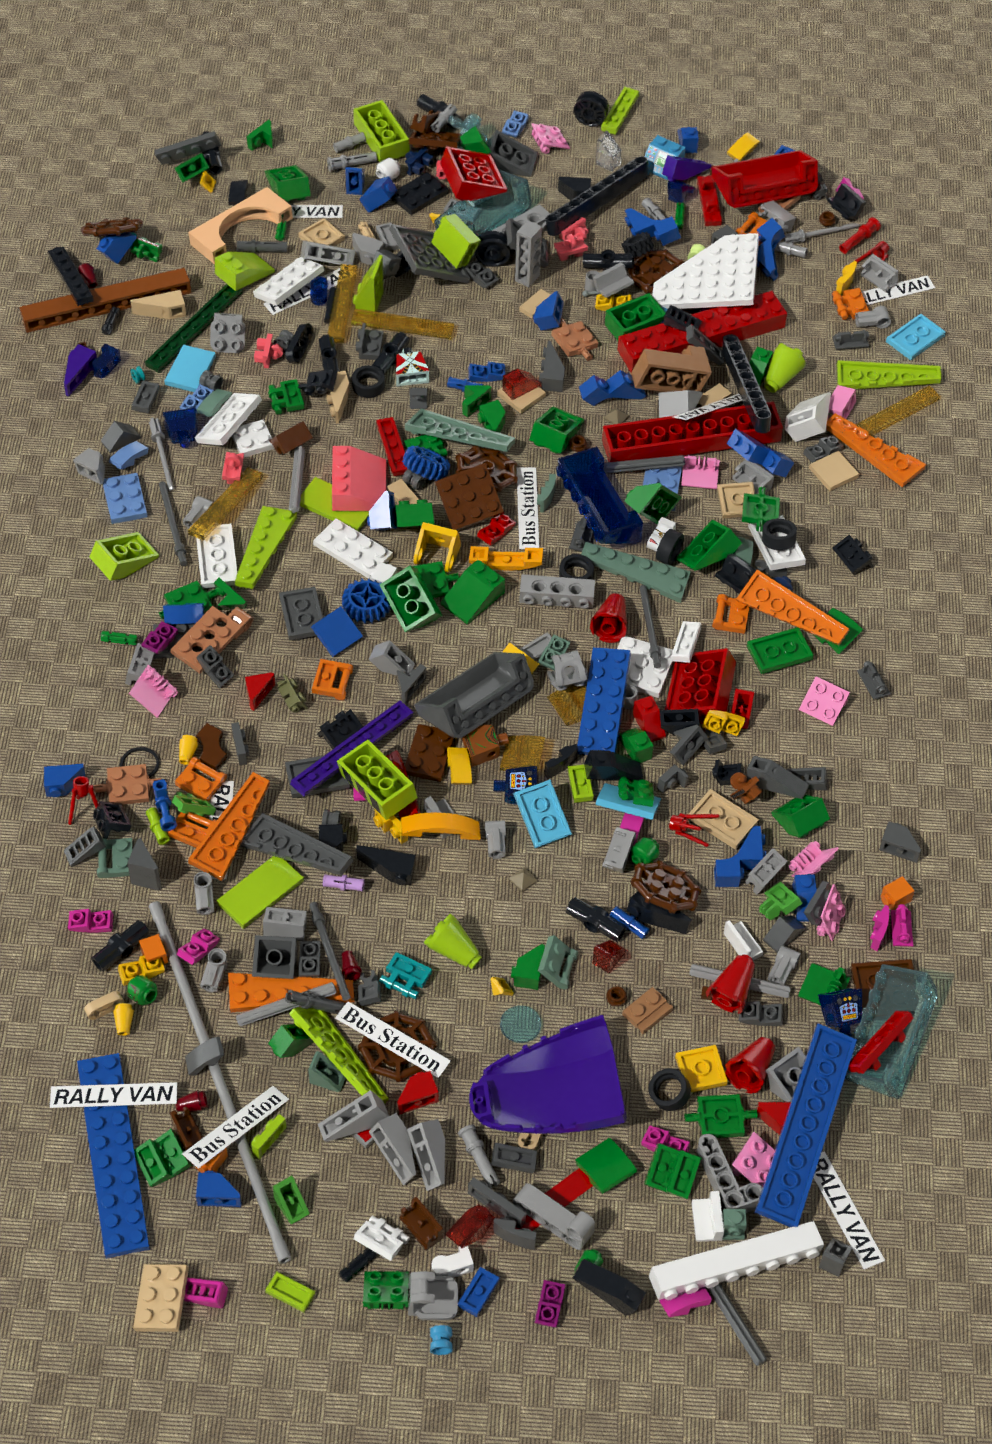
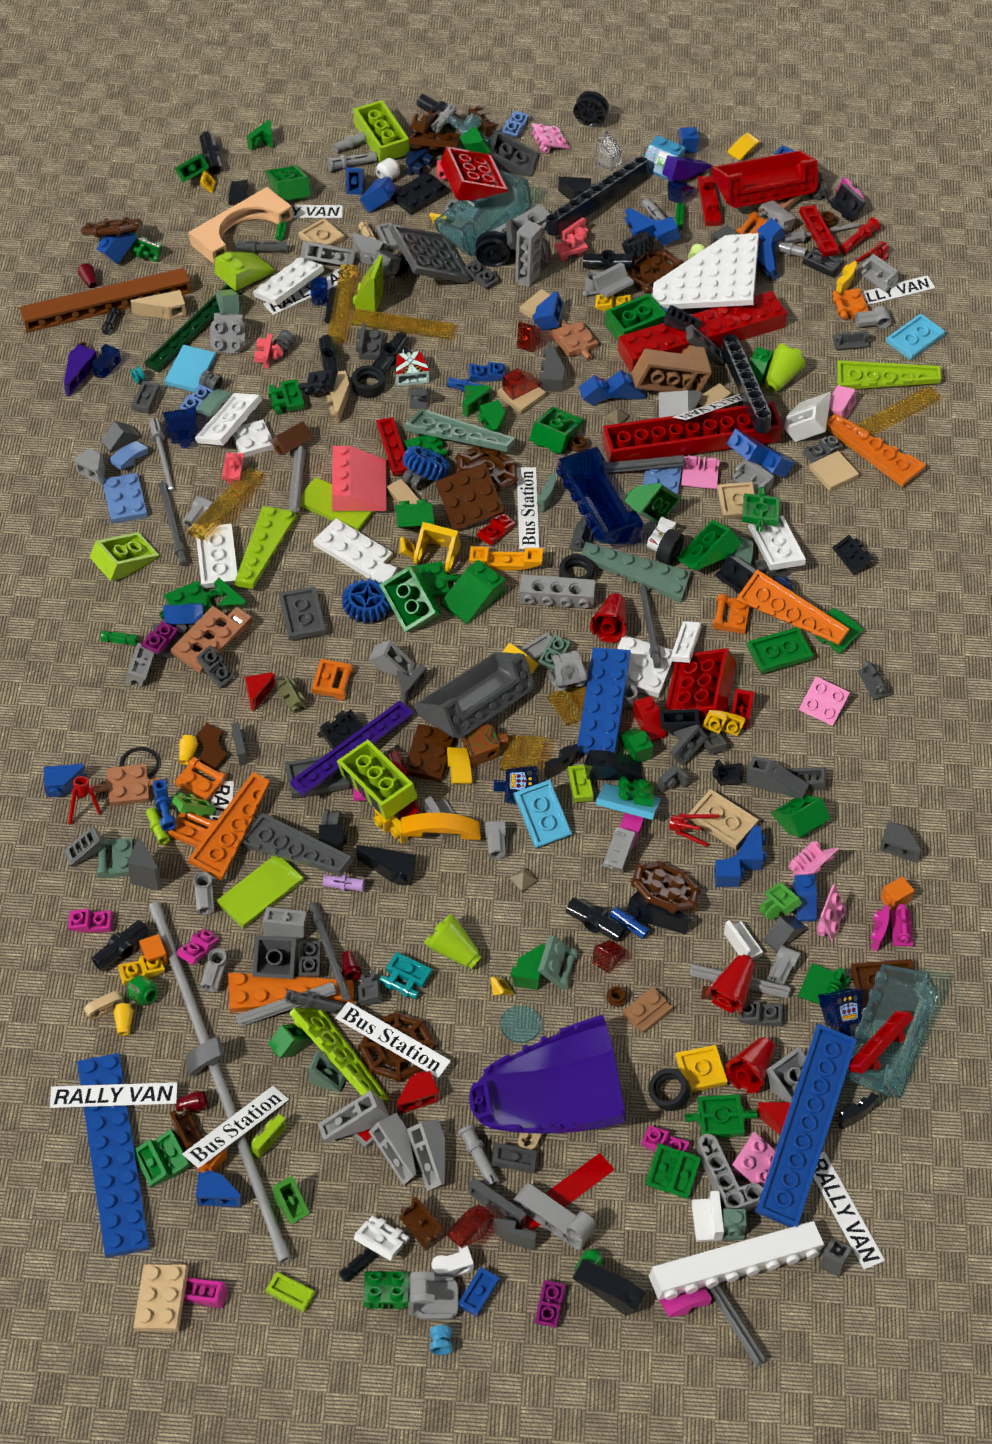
(70, 276): black plate -> none
(111, 817): black bracket -> none
(153, 691): bright pink hinge -> none
(187, 147): dark grey plate -> none
(227, 301): none -> sand green slope
(295, 351): black beam -> none
(336, 631): blue tile -> none
(383, 514): slope -> none
(406, 548): none -> yellow slope
(455, 240): lime brick -> none
(486, 126): none -> reddish brown hinge
(528, 336): none -> clear red slope
(606, 1165): green slope -> none
(620, 110): lime plate -> none
(645, 851): green head -> none
(746, 789): dark orange hips -> none
(766, 870): light grey hinge -> none
(779, 542): black tyre -> none
(816, 226): none -> red hinge
(816, 905): dark grey plate -> none
(826, 265): none -> black plate
(856, 1112): none -> black slope

